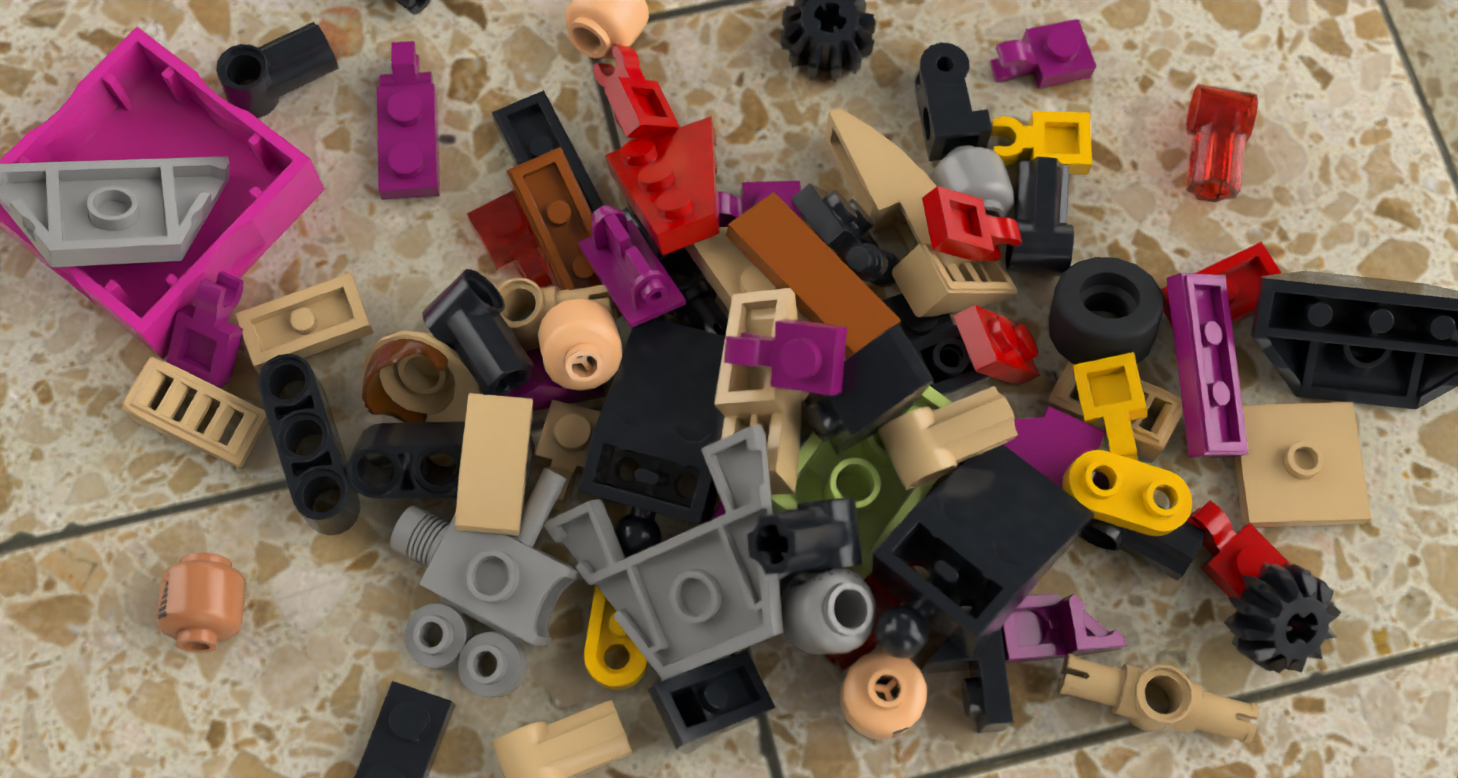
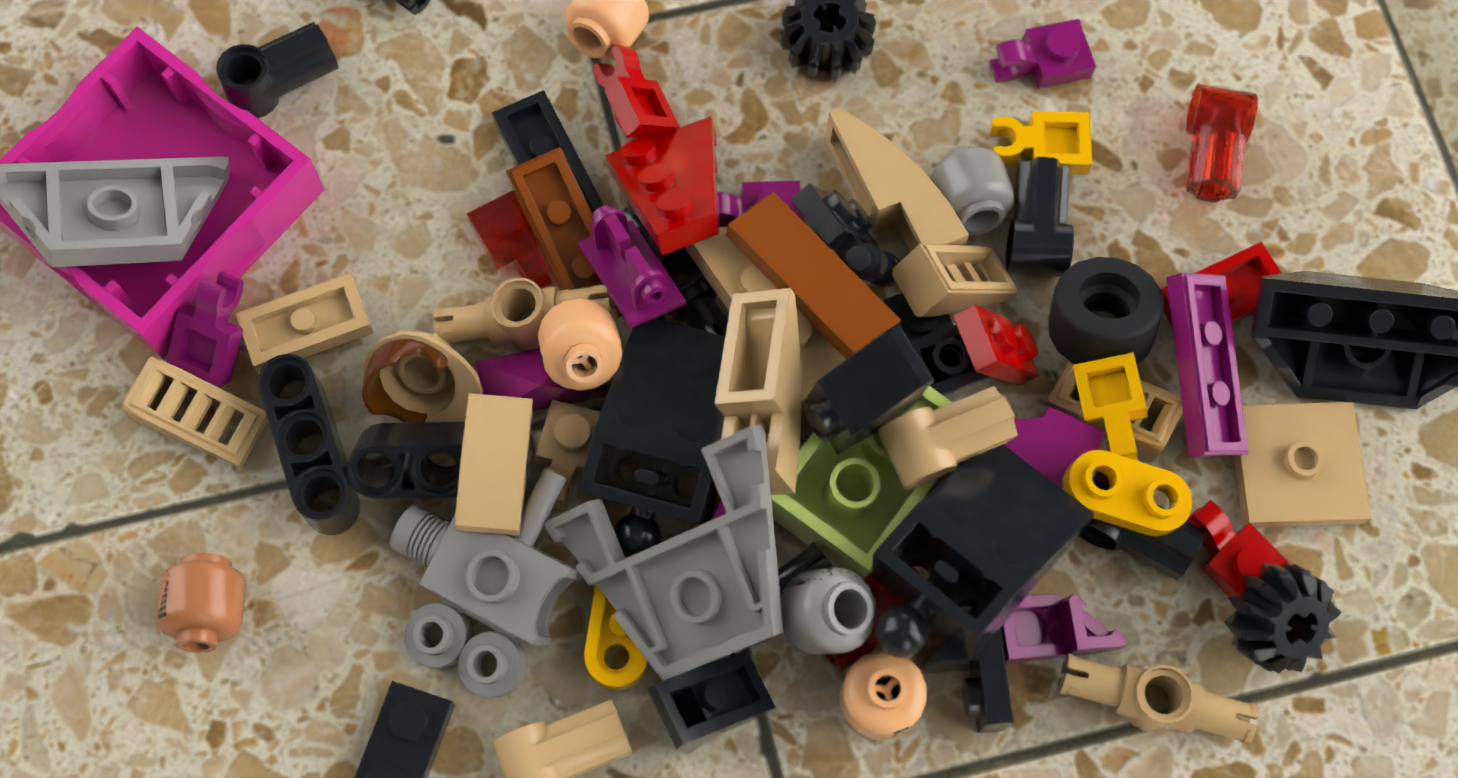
(407, 128): magenta hinge -> none
(471, 323): black piece -> none
(800, 353): magenta plate -> none
(807, 538): black piece -> none
(946, 104): black leg -> none
(962, 227): red plate -> none

